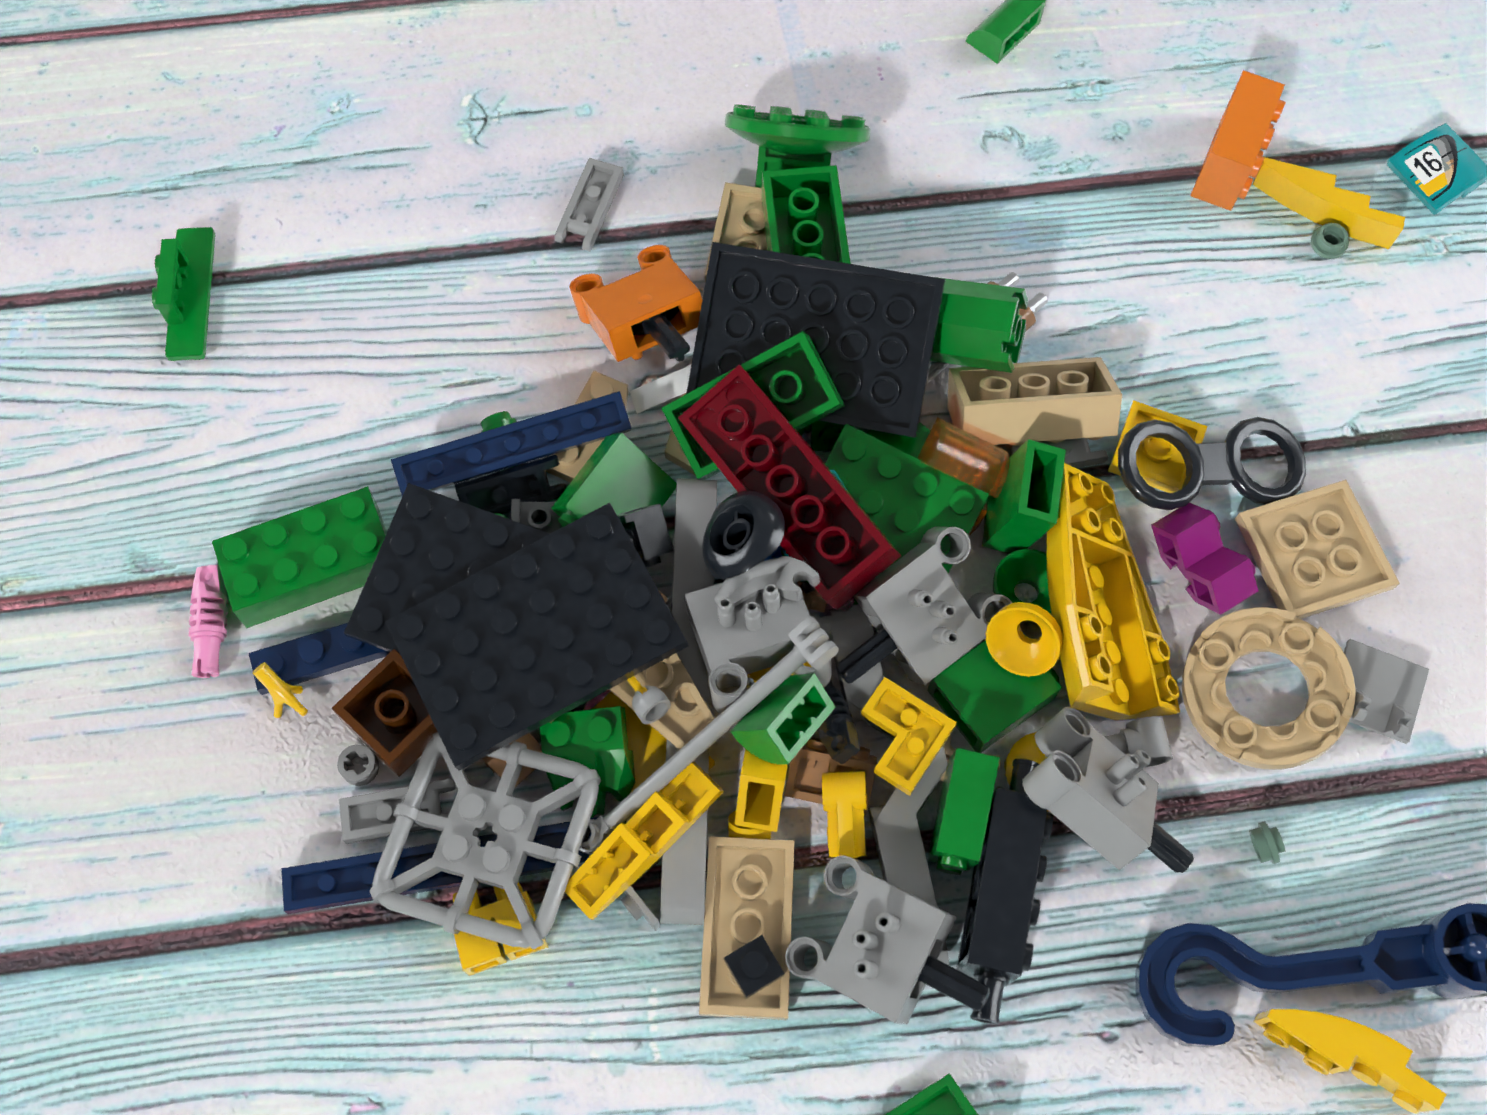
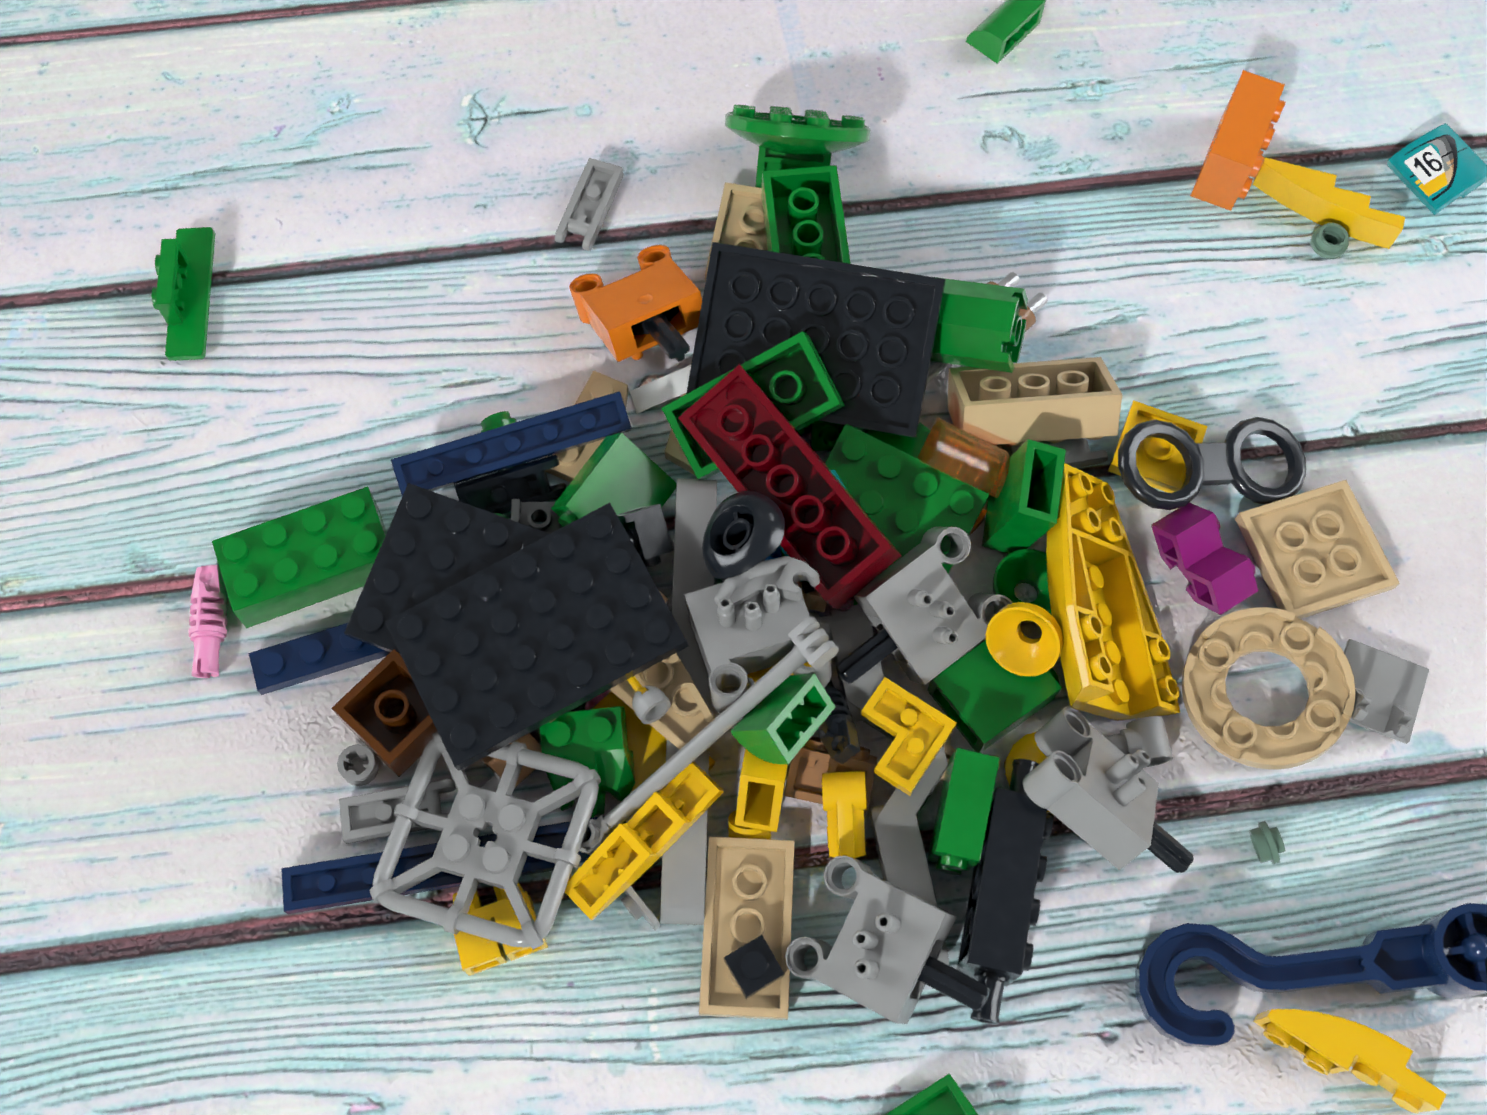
(279, 690): yellow bar -> none

